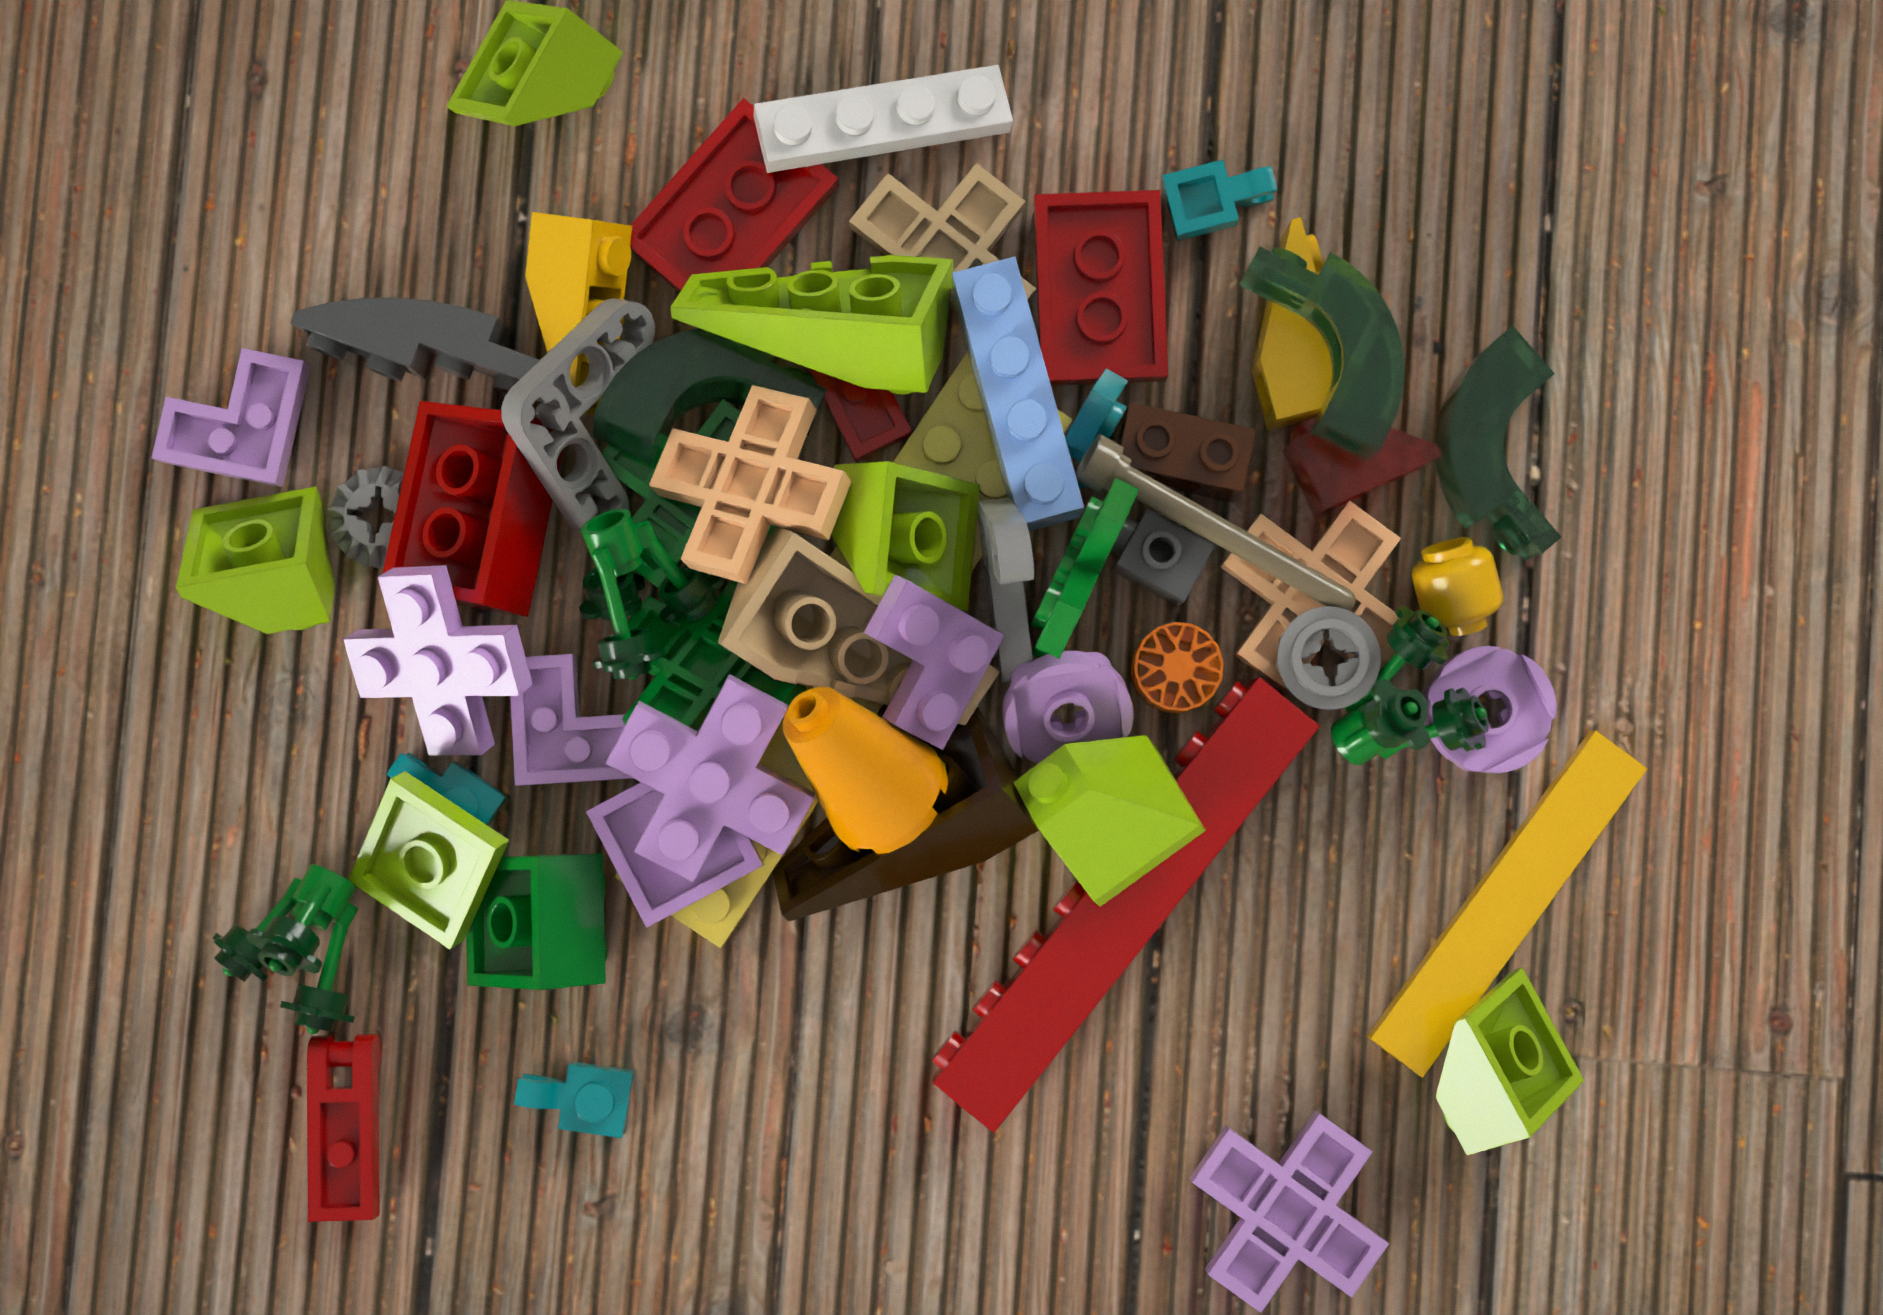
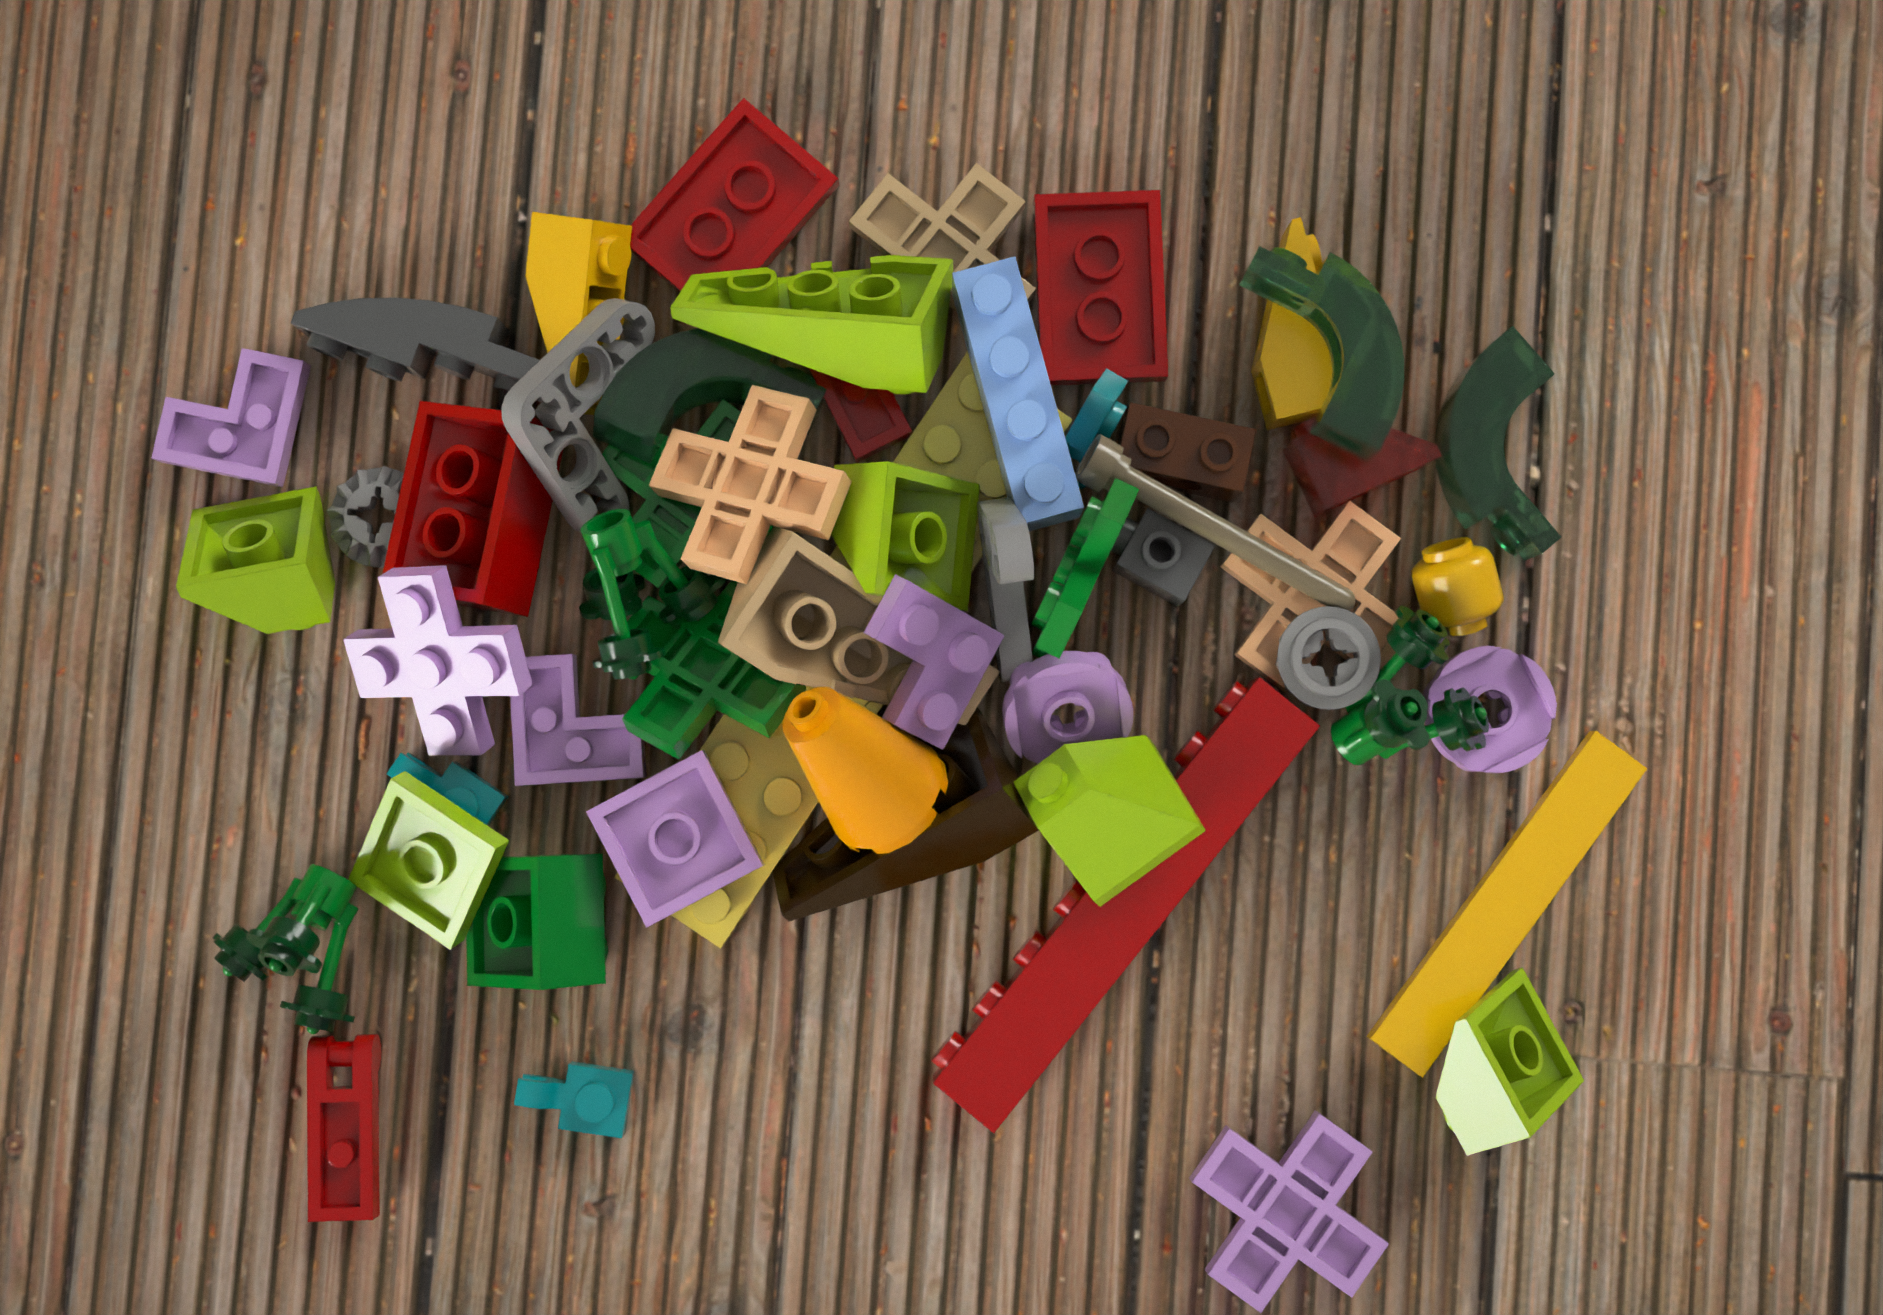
(535, 66): lime slope -> none
(710, 778): lavender plate -> none
(882, 118): white plate -> none
(1176, 667): orange wheel -> none
(1207, 199): teal plate -> none

